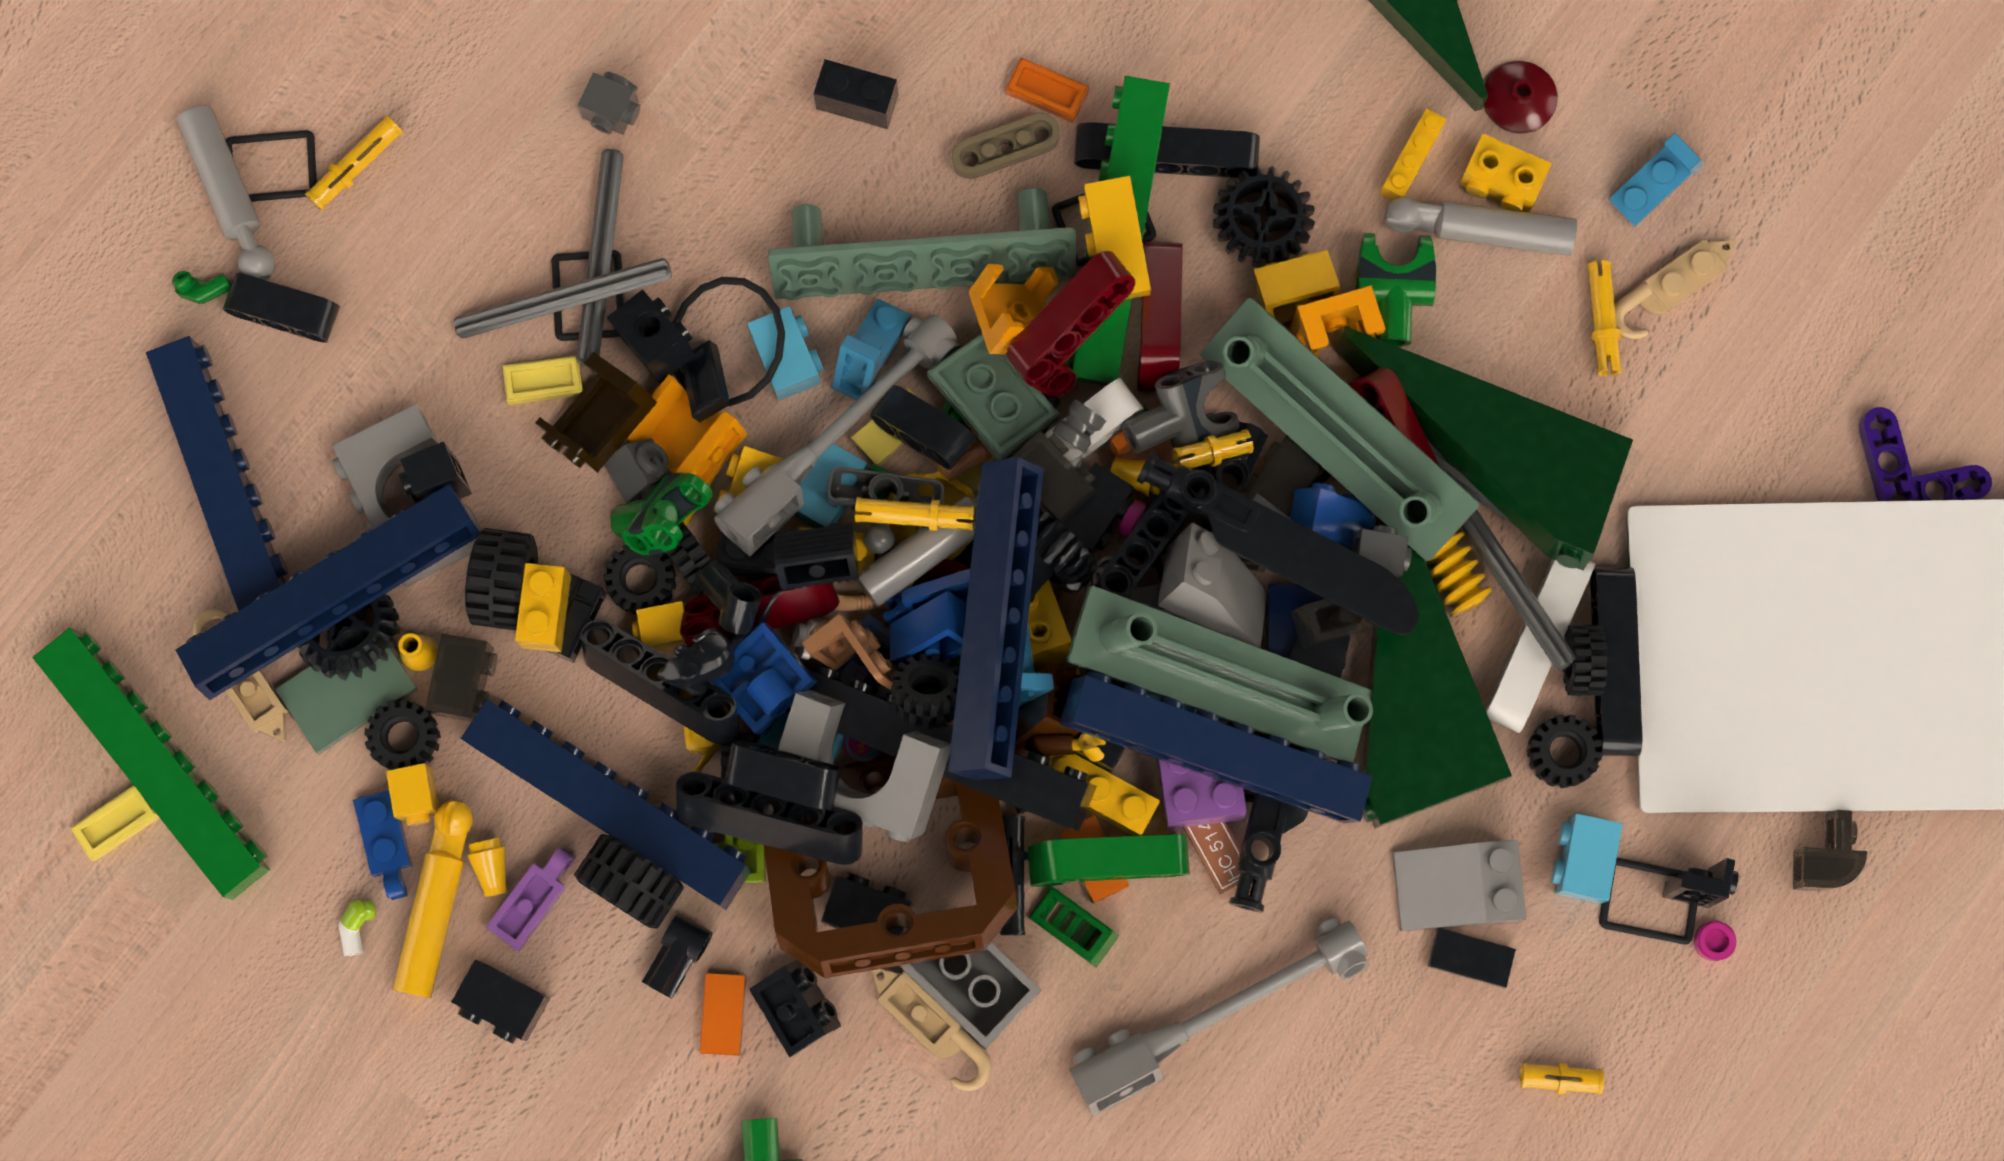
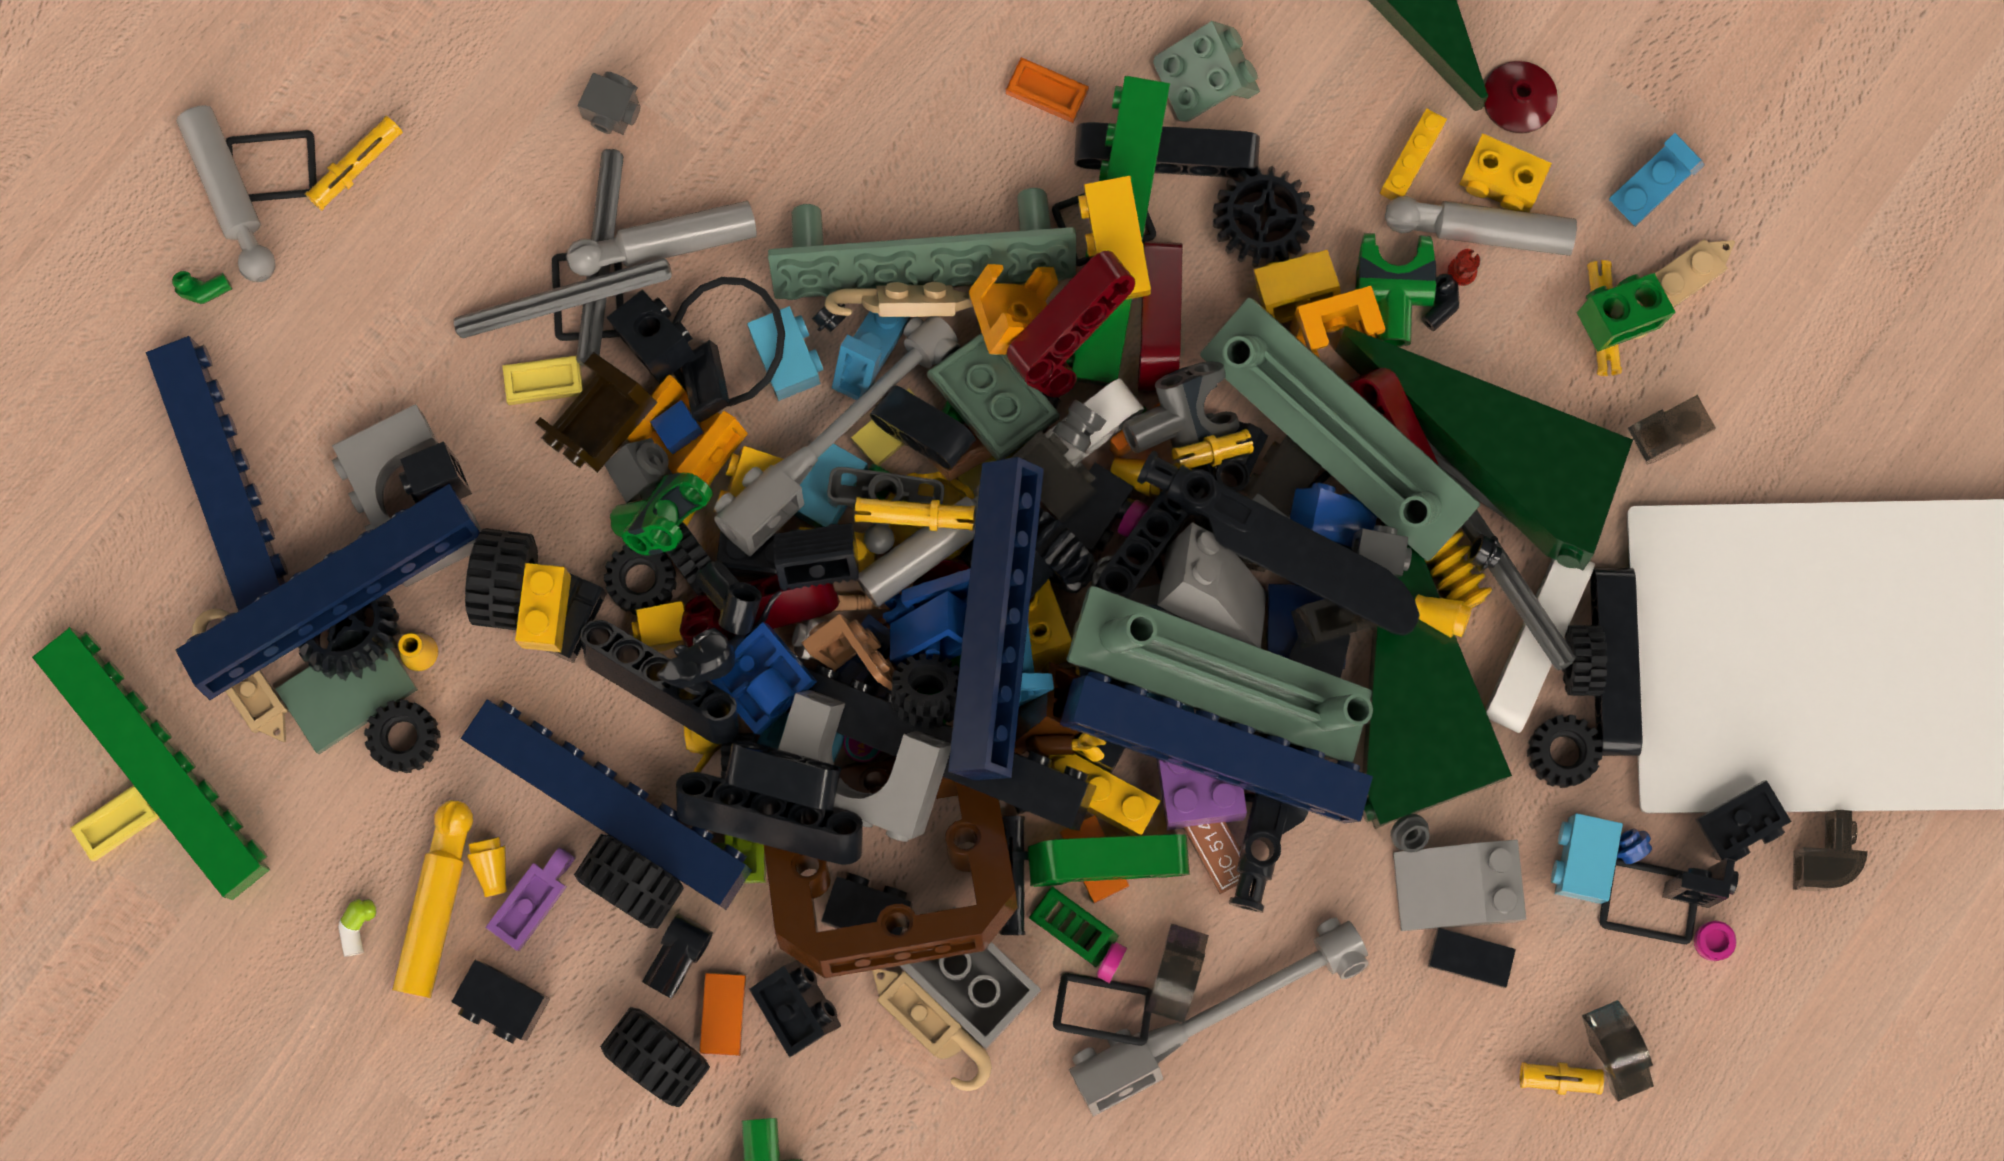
(281, 308): black beam -> none
(383, 842): blue plate -> none
(413, 793): yellow brick -> none
(460, 677): clear smoke brick -> none
(654, 1057): none -> black tyre
(665, 238): none -> light grey piece
(677, 427): none -> blue tile
(828, 320): none -> black plate
(856, 94): black brick -> none
(901, 300): none -> tan plate
(1017, 134): dark tan plate -> none
(1098, 1033): none -> black piece
(1111, 961): none -> dark pink tile
(1177, 973): none -> clear smoke brick
(1206, 70): none -> sand green bracket
(1410, 833): none -> dark grey plate
(1444, 614): none -> yellow cone
(1446, 302): none -> black arm
(1470, 264): none -> clear red pin
(1484, 552): none -> black plate
(1620, 1048): none -> clear smoke brick
(1628, 316): none -> green brick
(1634, 846): none -> blue plate
(1671, 430): none -> clear smoke brick
(1743, 821): none -> black bracket
(1911, 486): dark purple beam -> none

